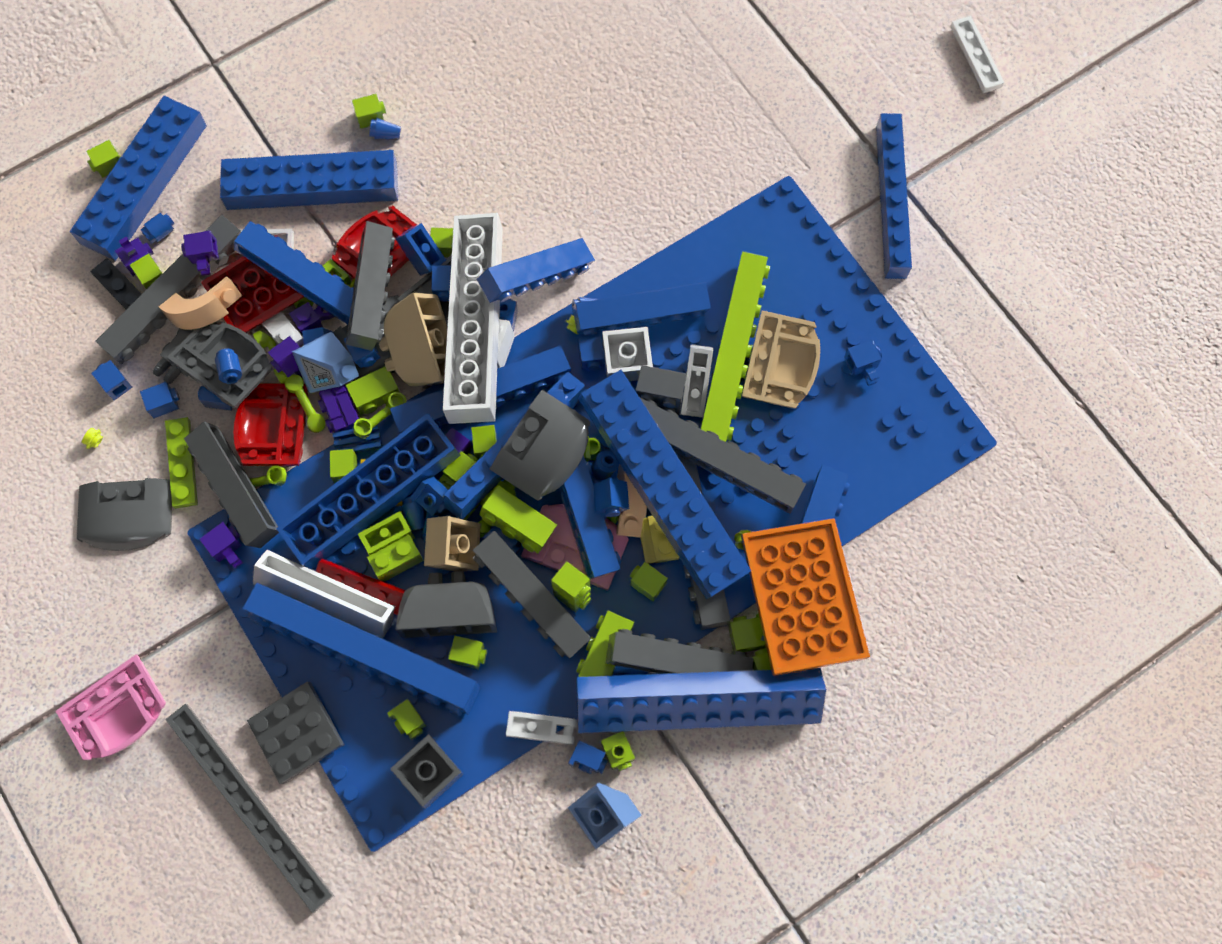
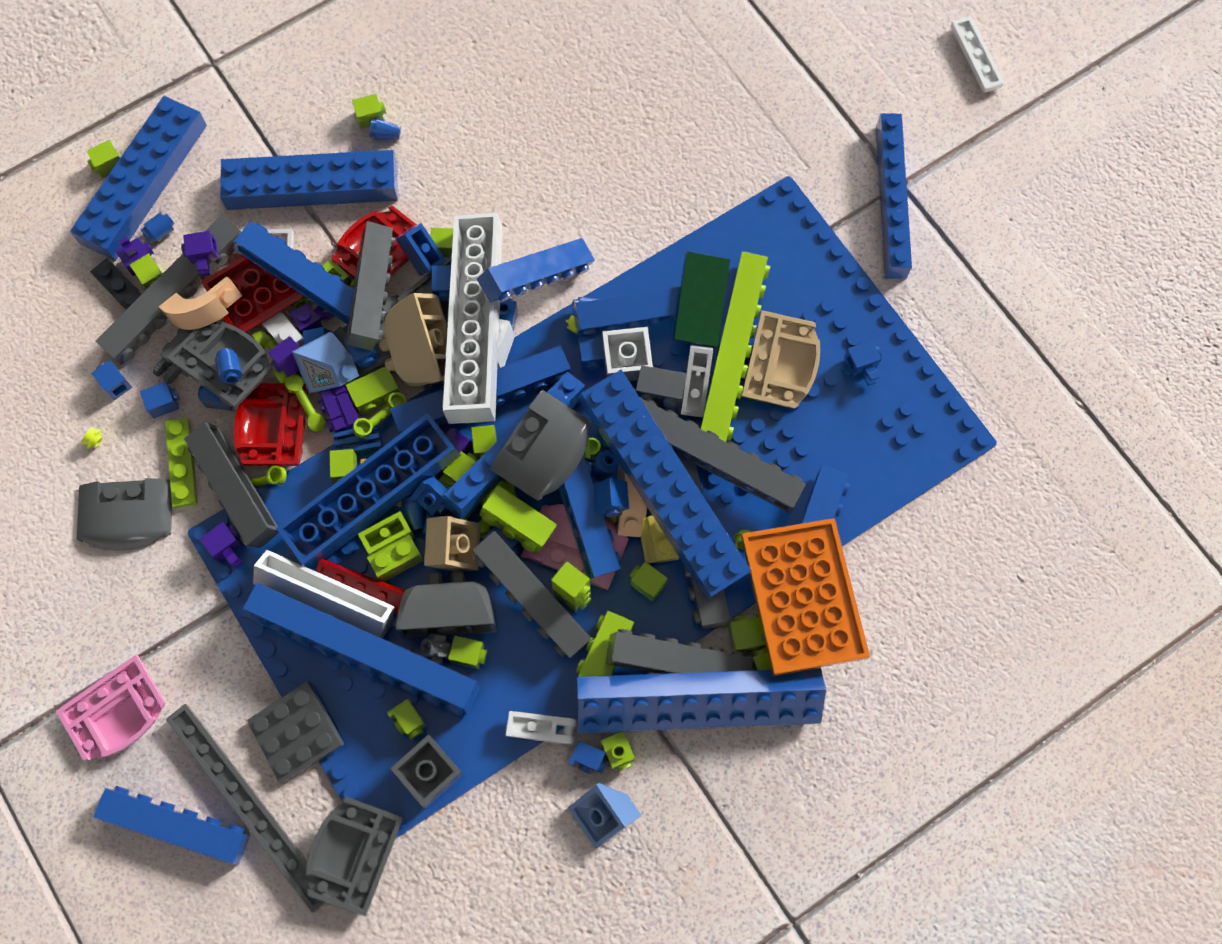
(171, 825): none -> blue brick
(351, 854): none -> dark grey slope
(435, 648): none -> light grey gear
(701, 299): none -> dark green tile

